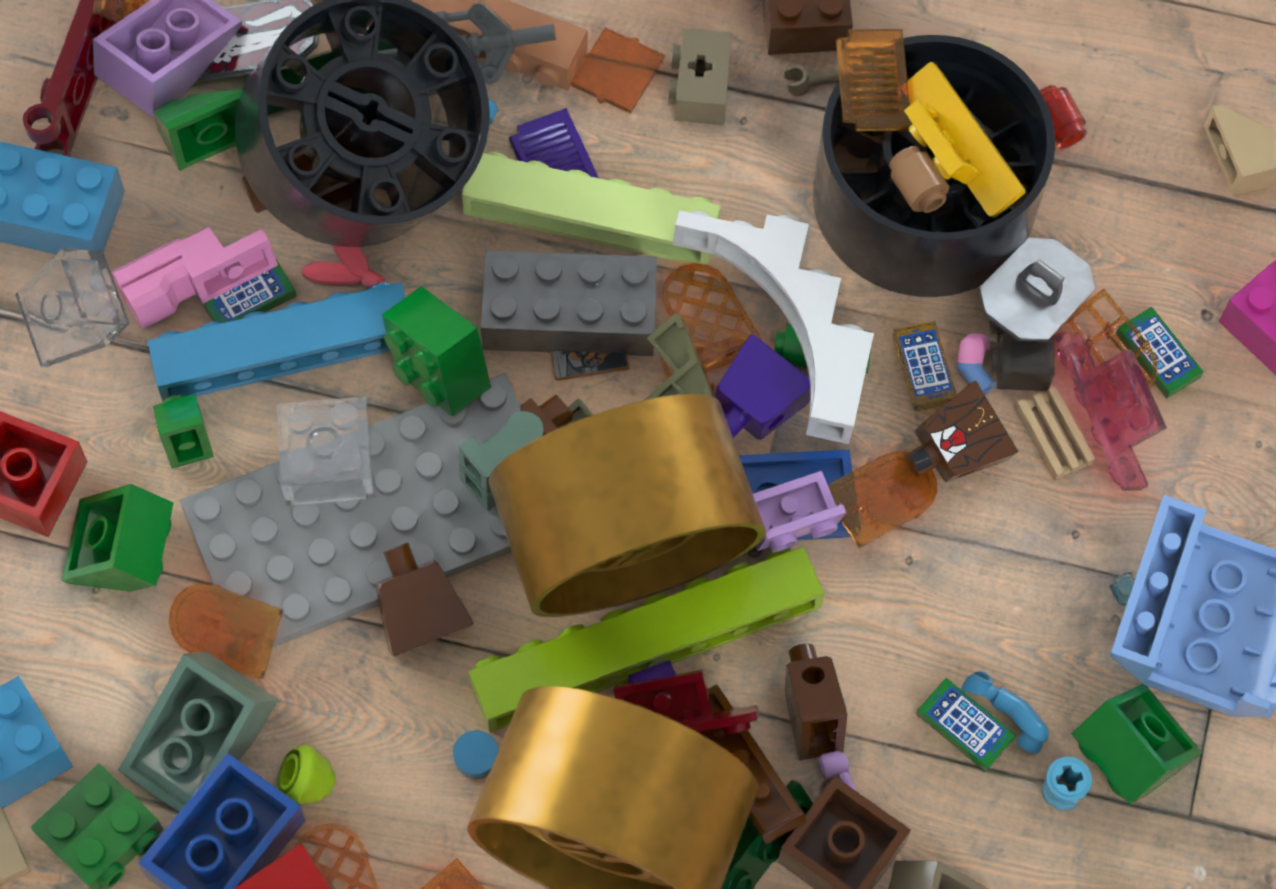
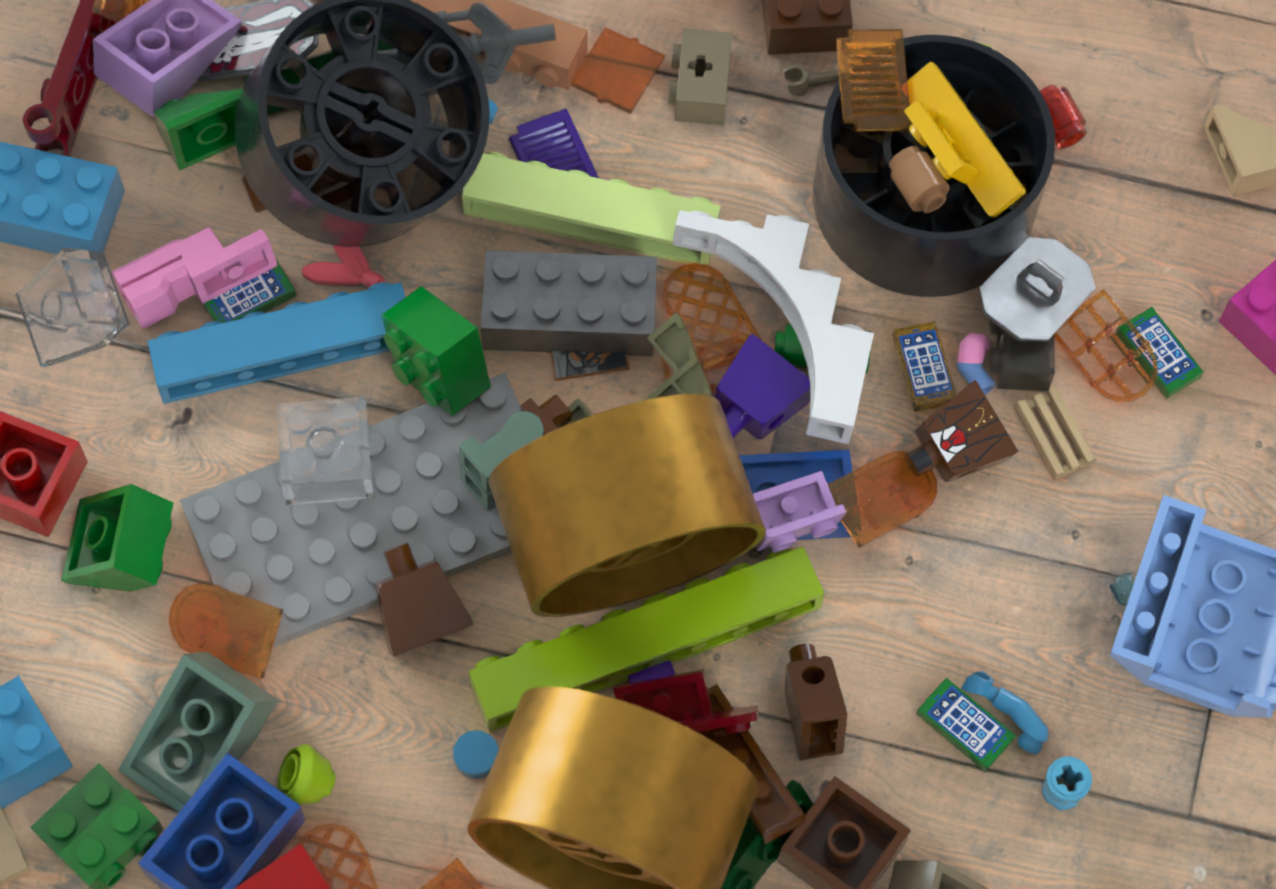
(182, 430): green slope -> none
(836, 765): lavender hand -> none
(1116, 403): clear pink bracket -> none
(1135, 743): green slope -> none

